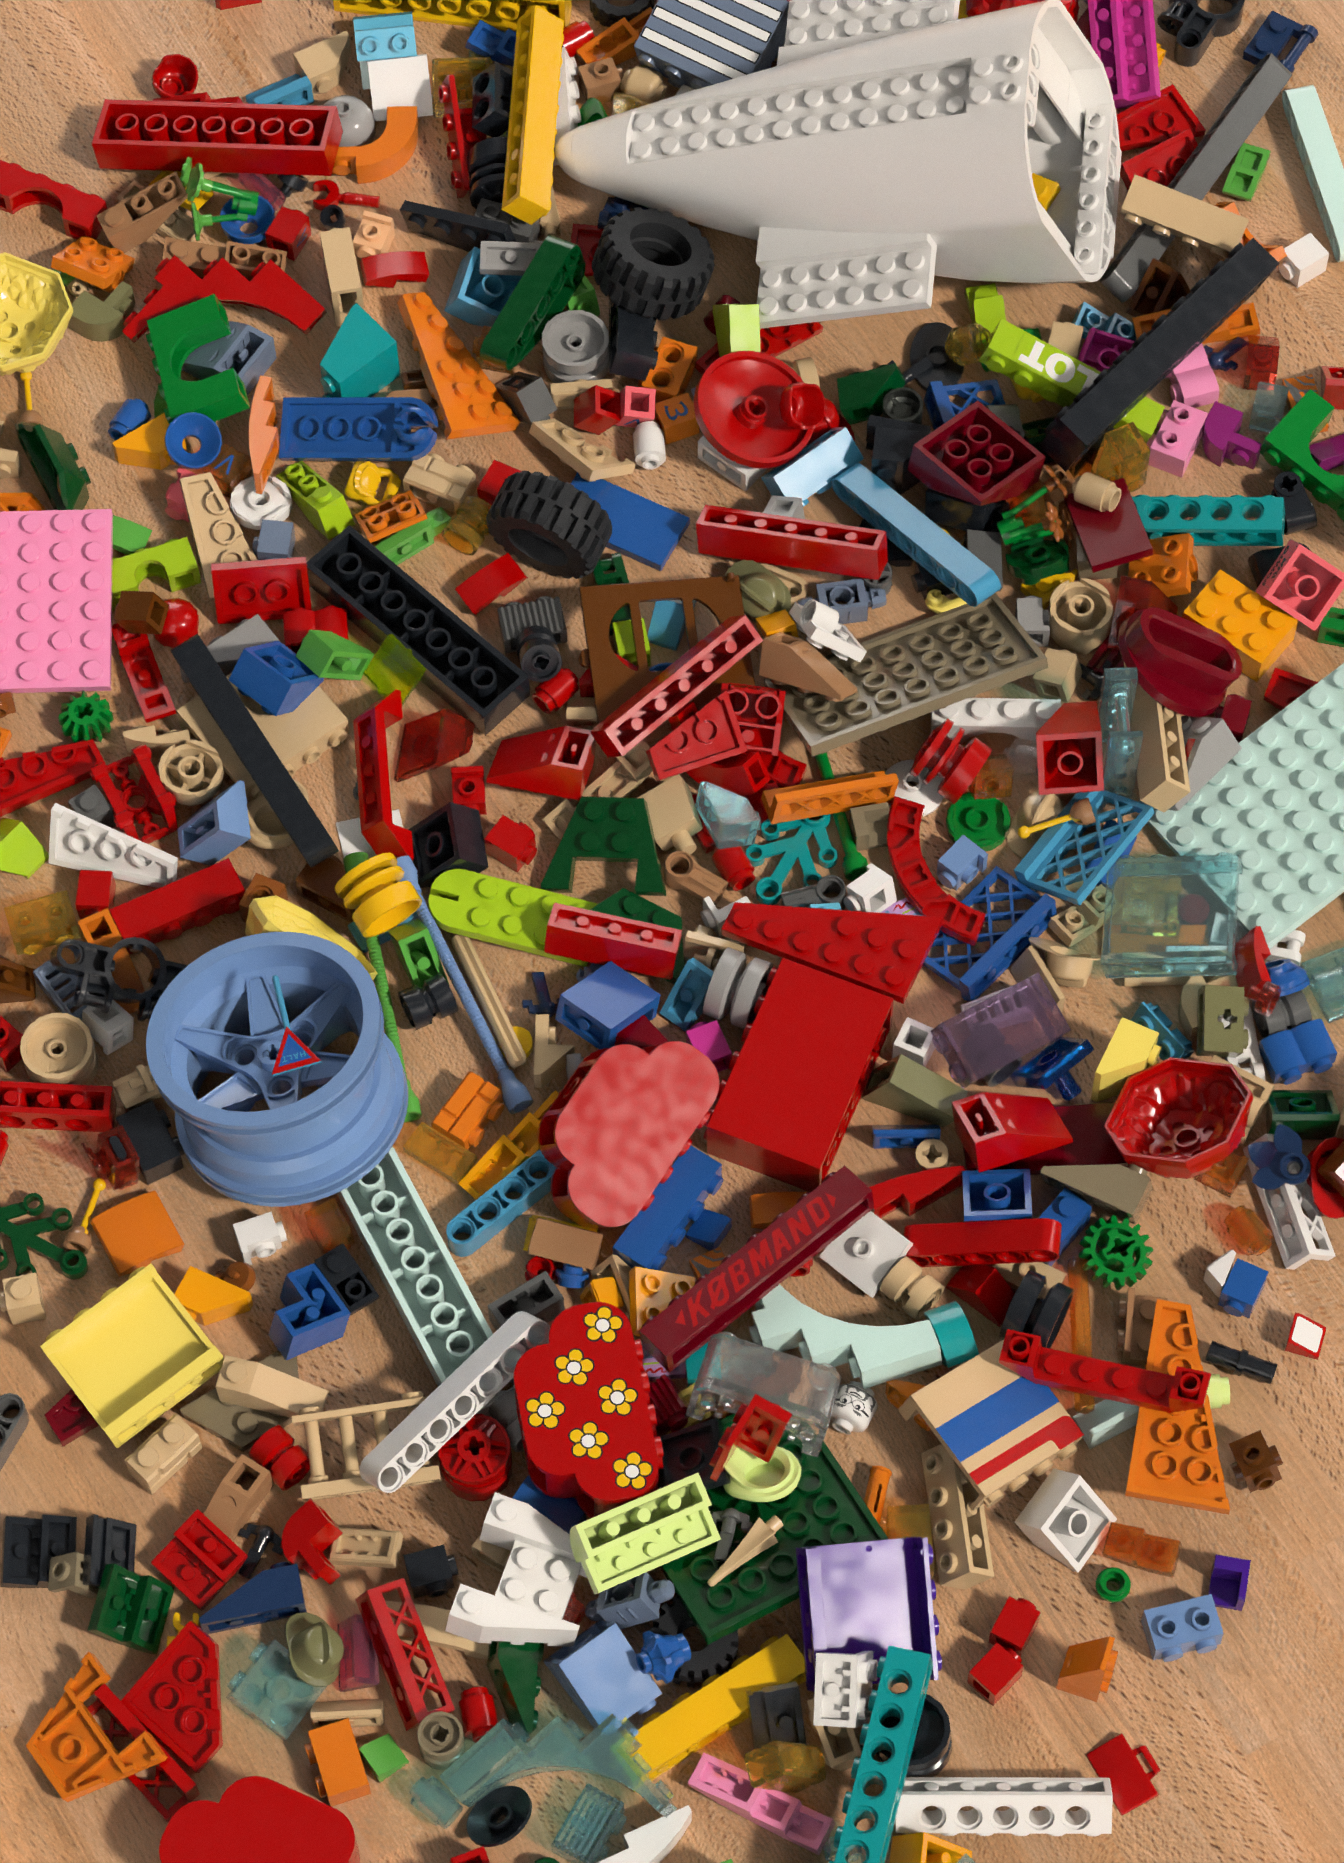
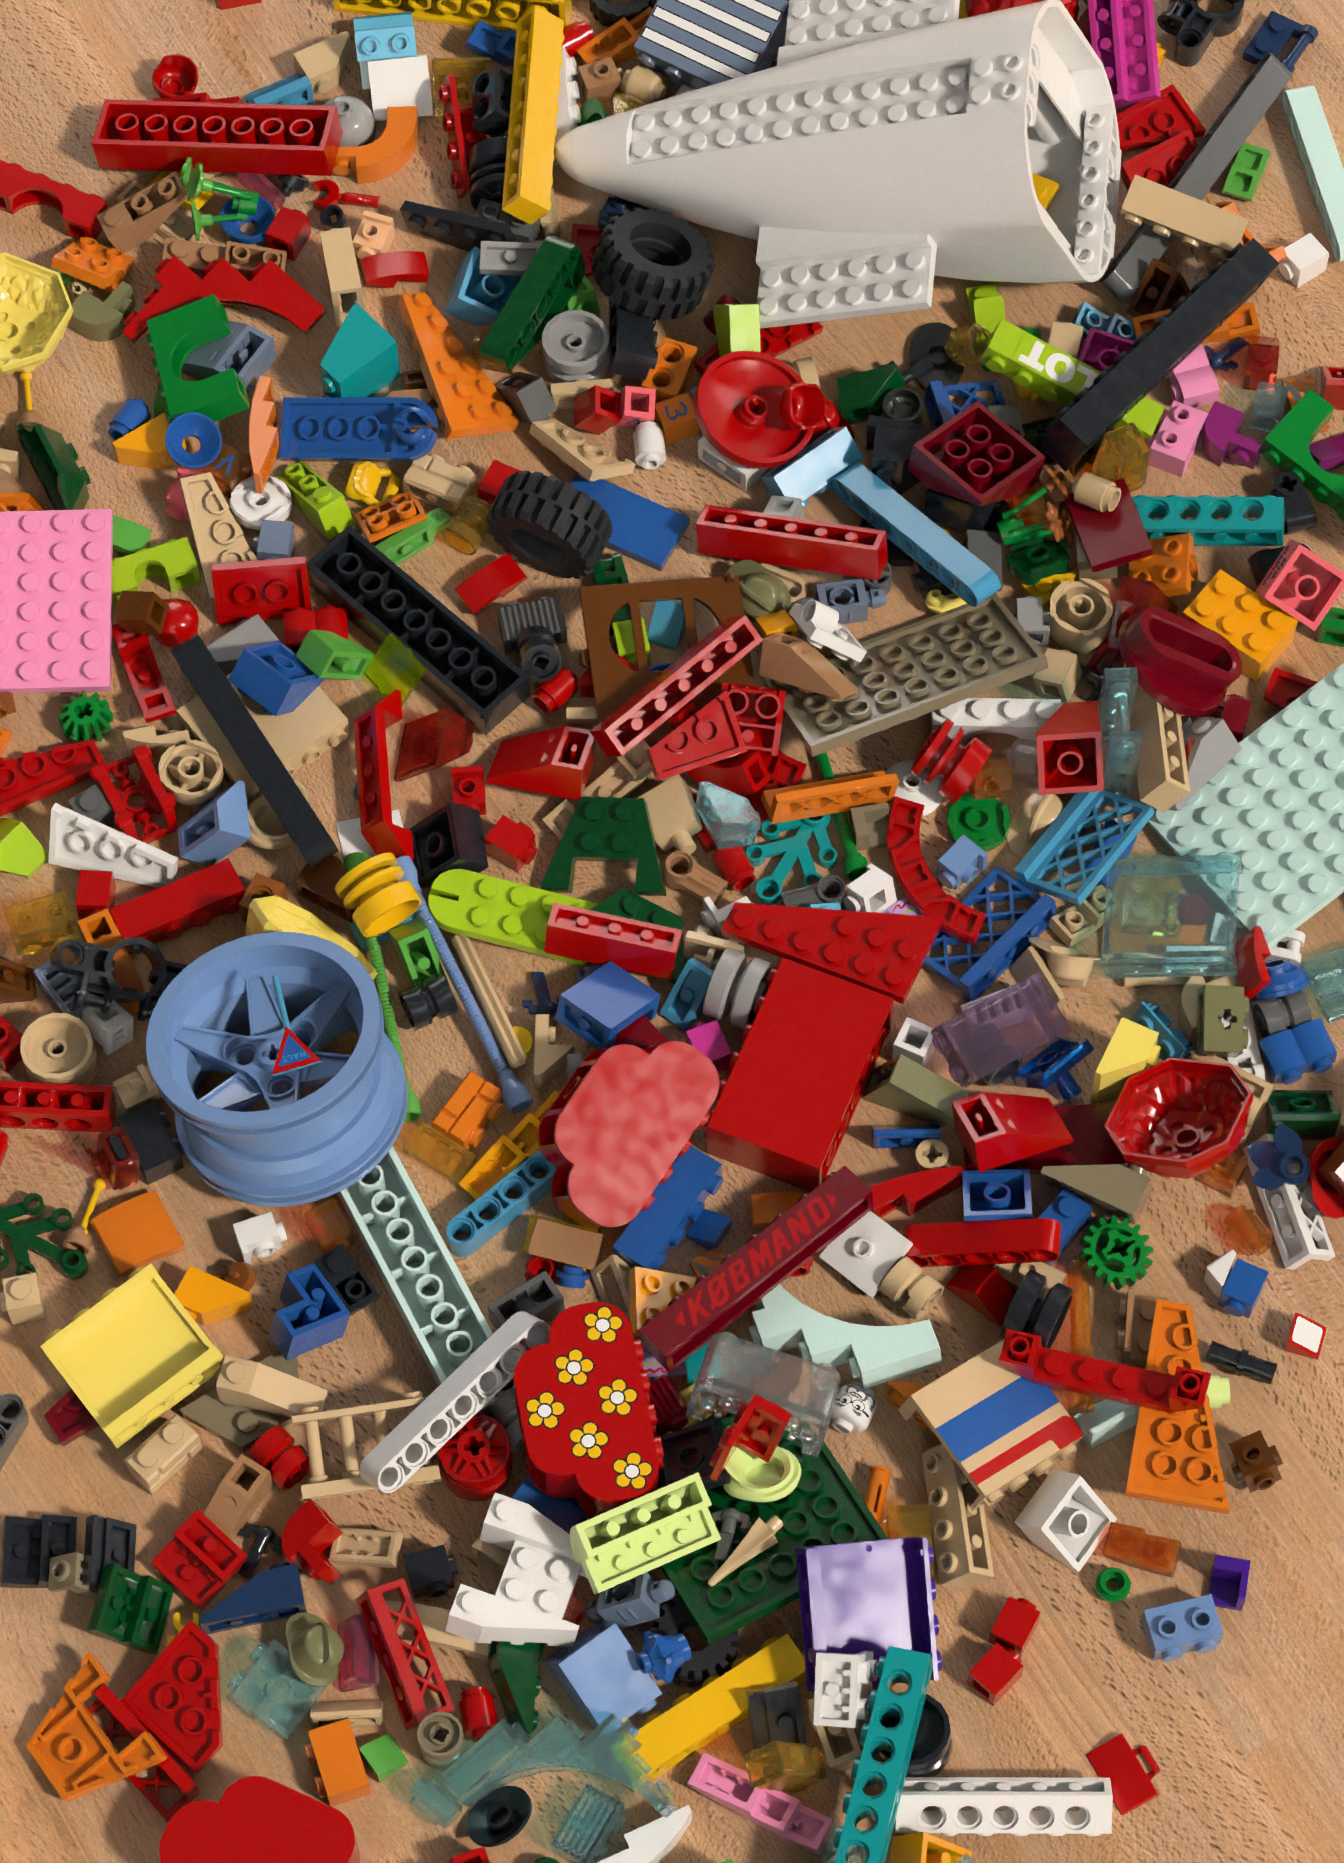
(602, 1291): light orange slope -> none
(952, 1333): teal brick -> none
(1080, 813): hinge -> none
(1088, 1668): orange slope -> none
(1265, 998): clear red tile -> none

